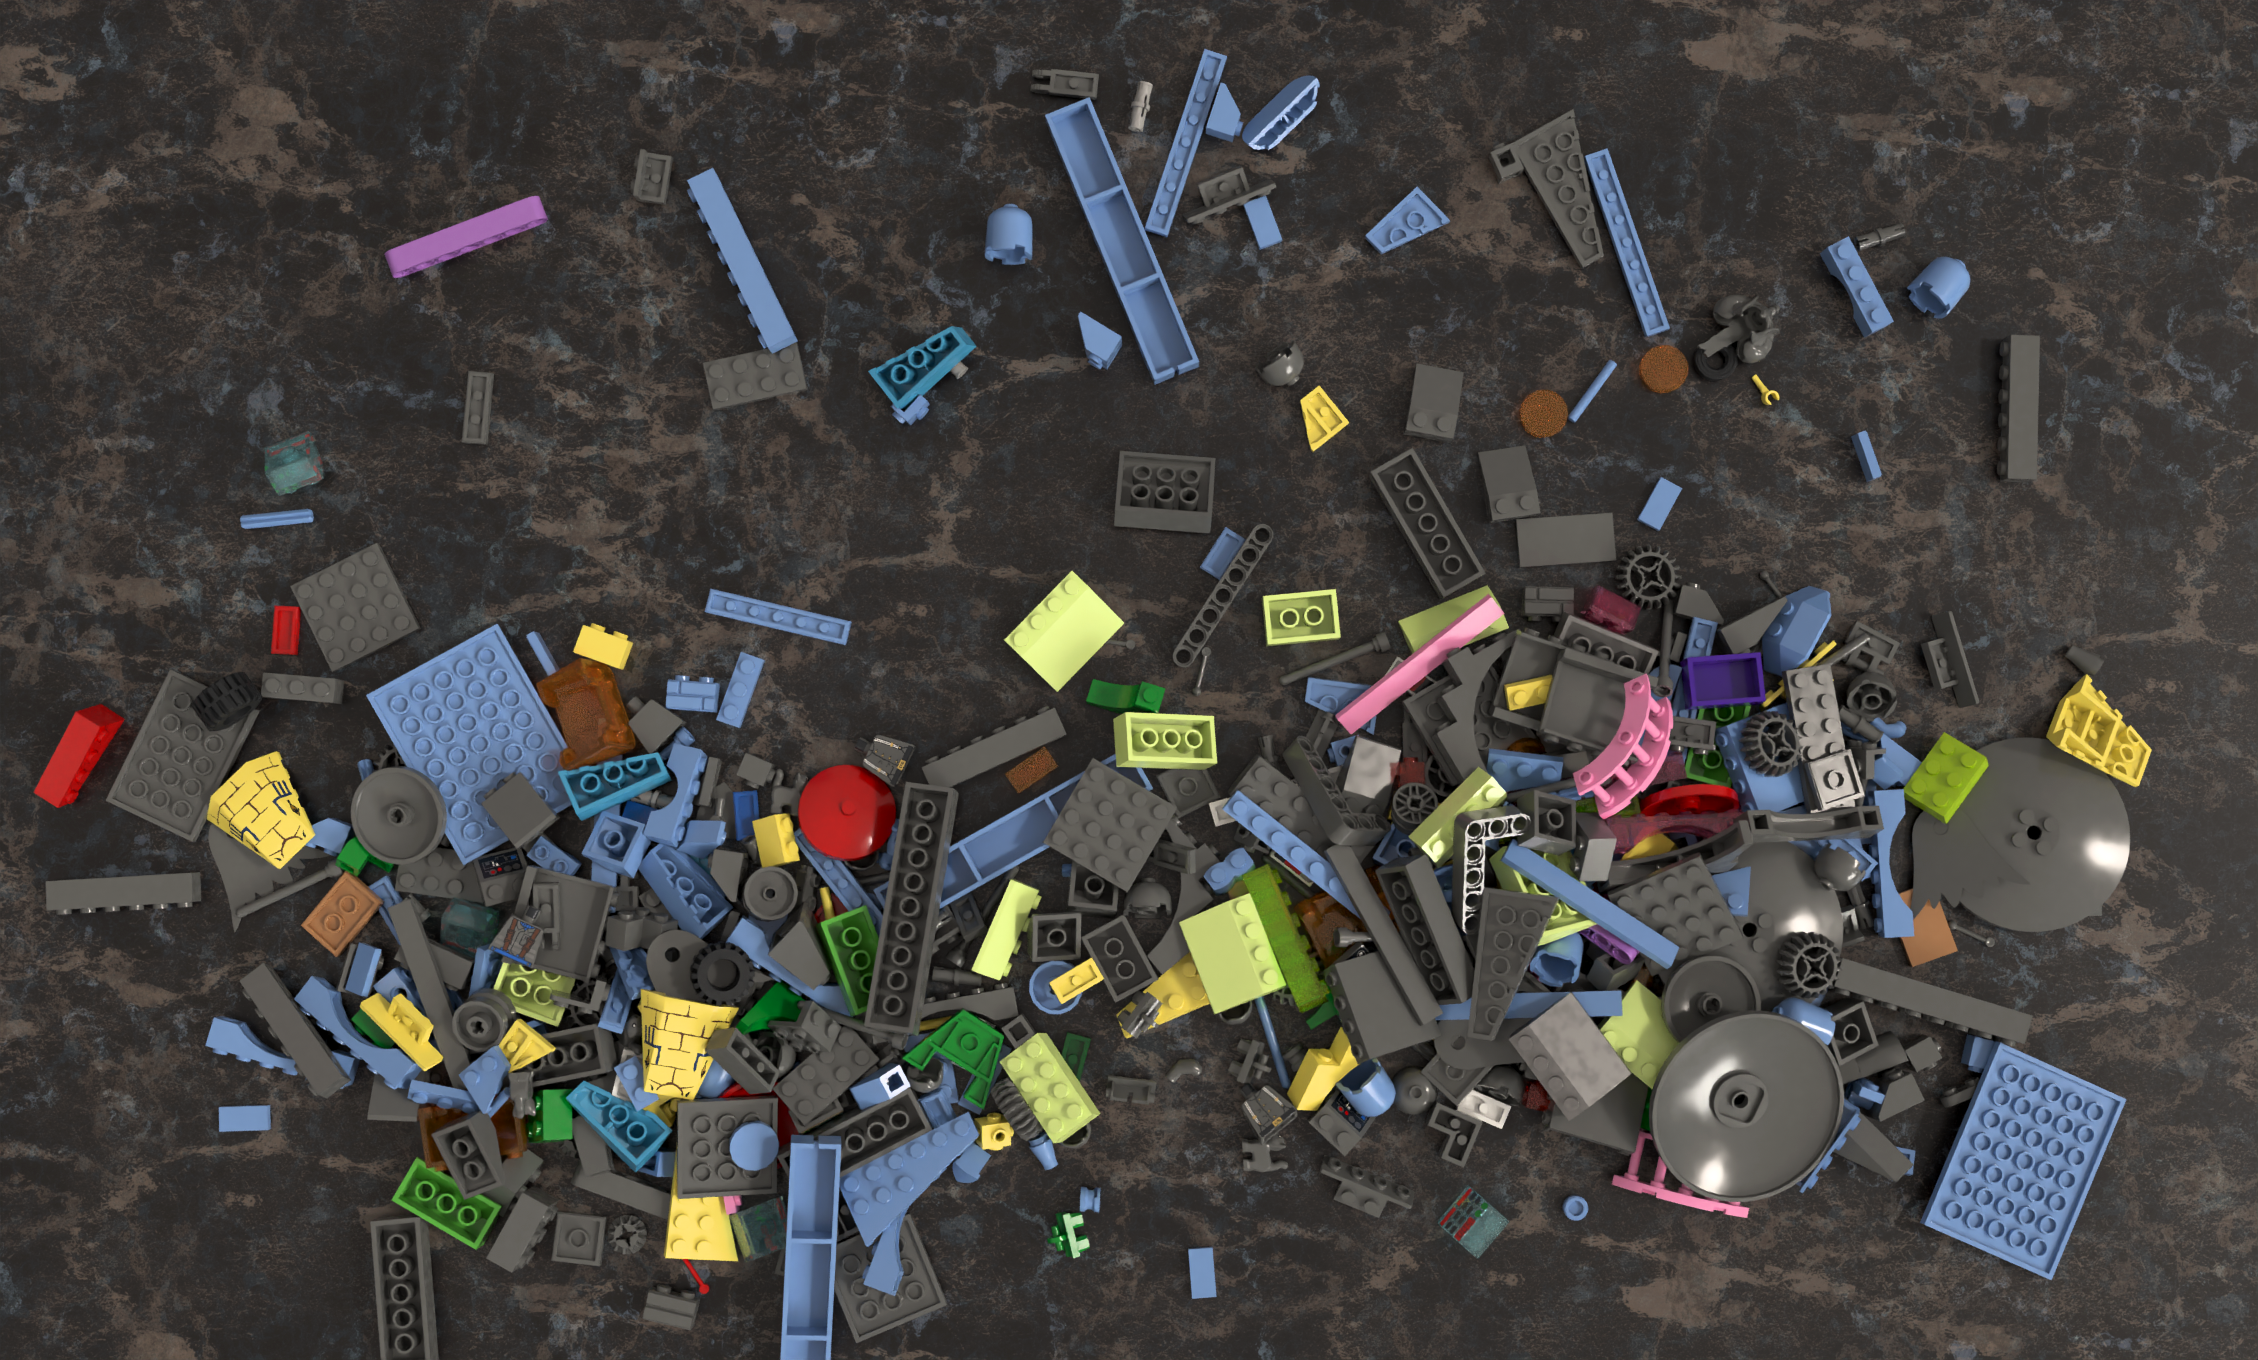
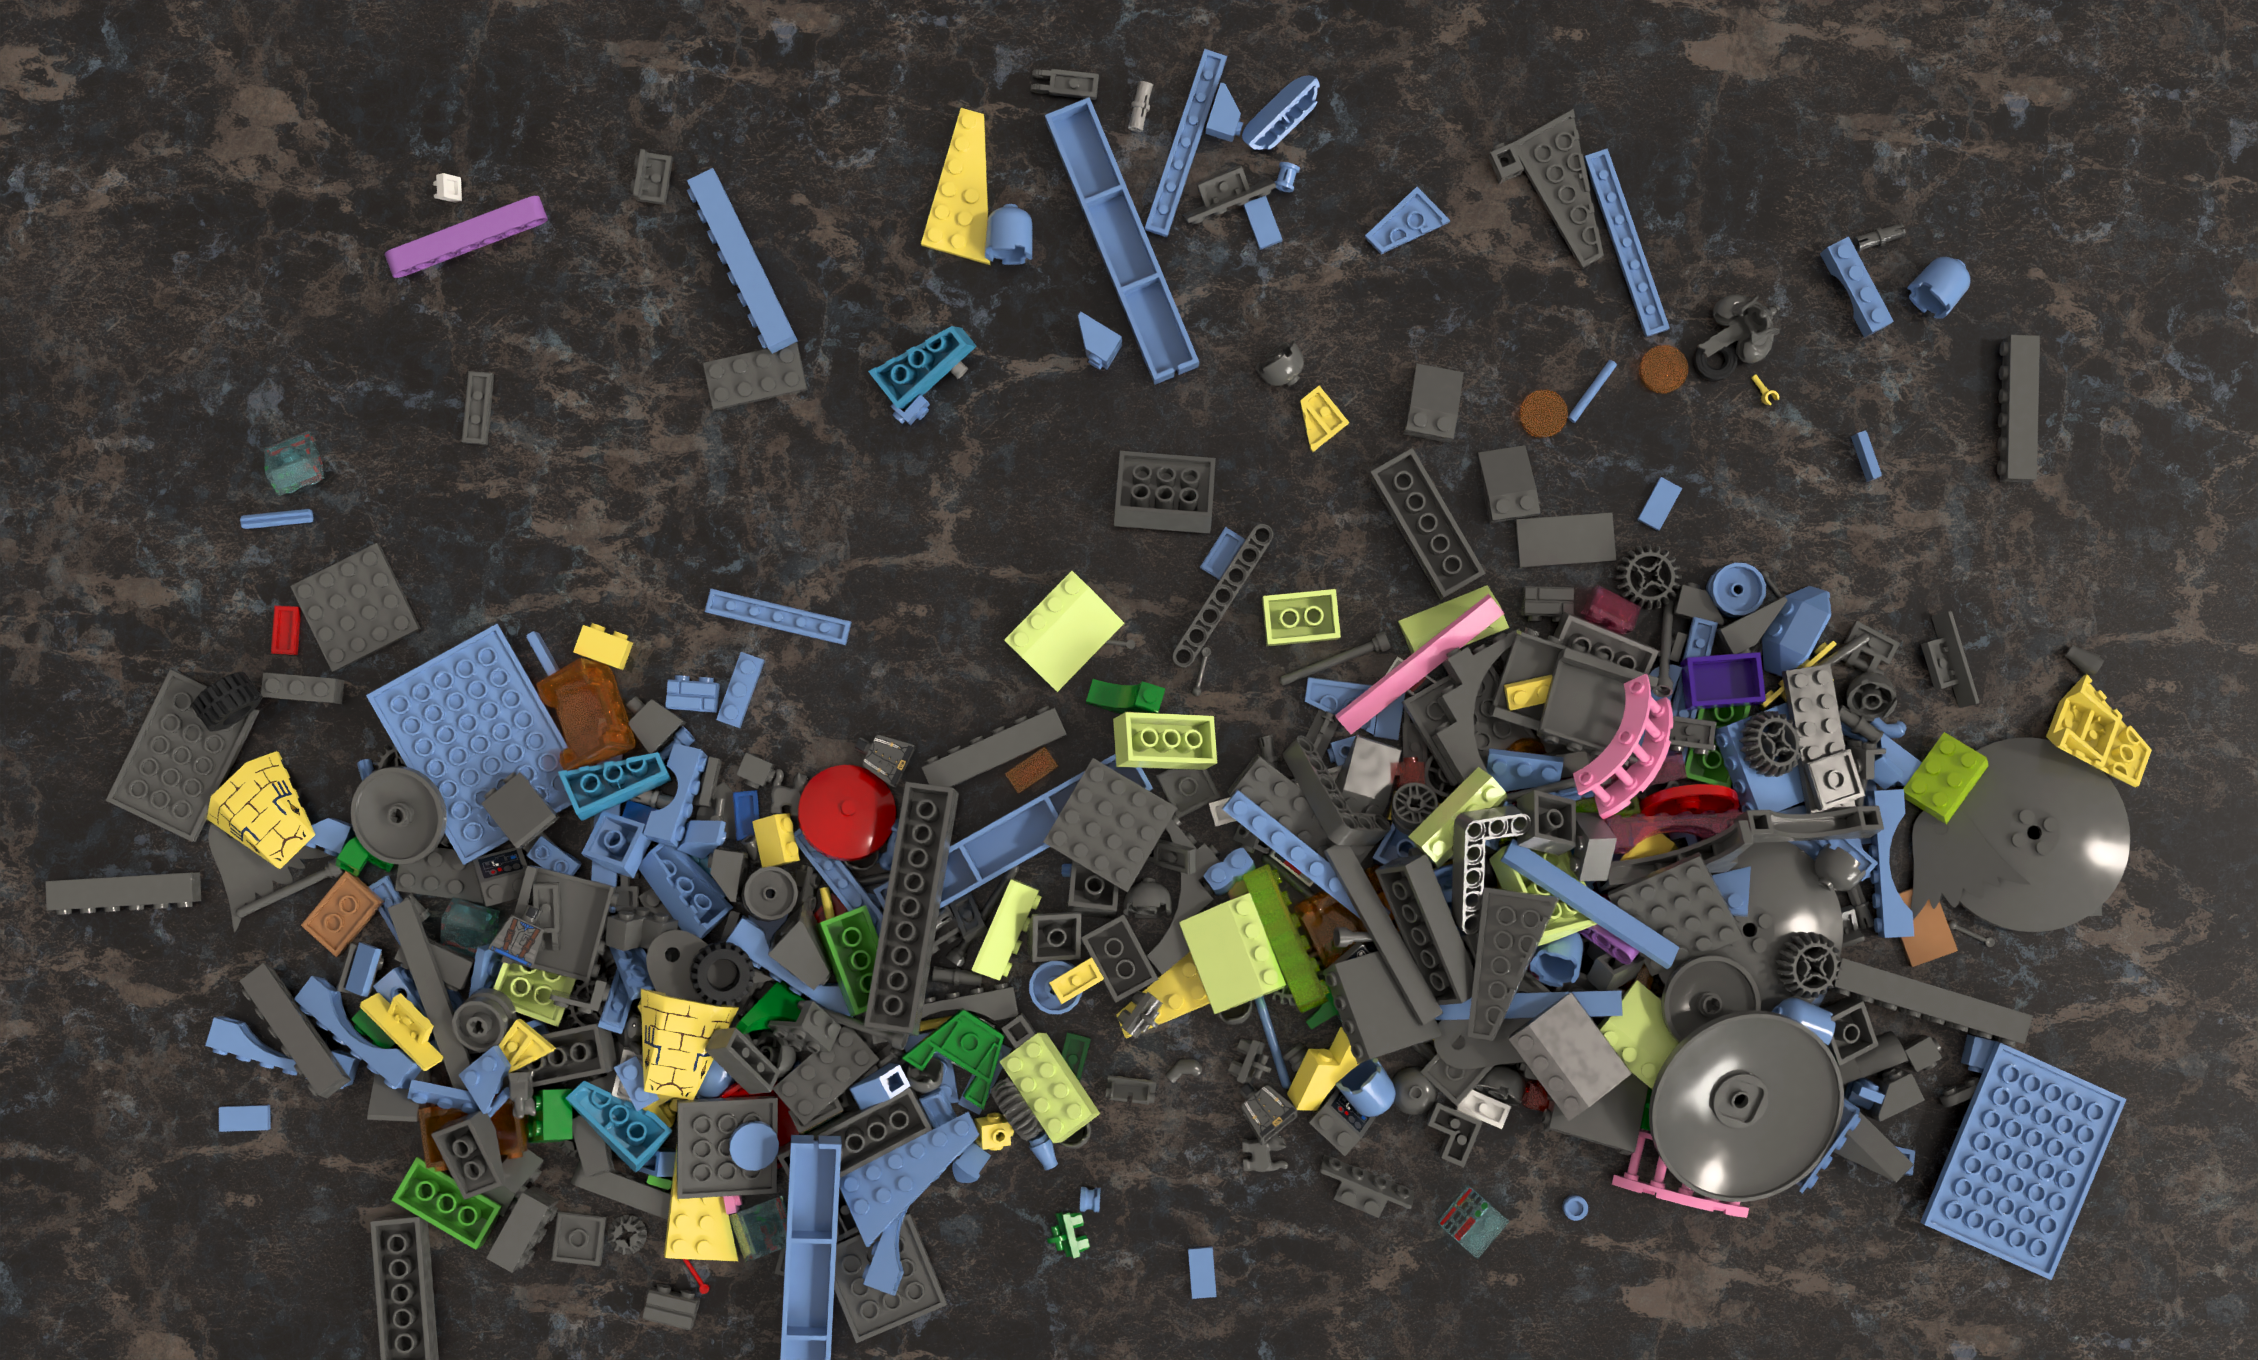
(77, 754): red wedge -> none
(448, 188): none -> white tile
(662, 1182): none -> bright green tile
(961, 200): none -> light yellow wing
(1286, 176): none -> medium blue bush
(1389, 720): none -> medium blue tile
(1736, 576): none -> medium blue wheel

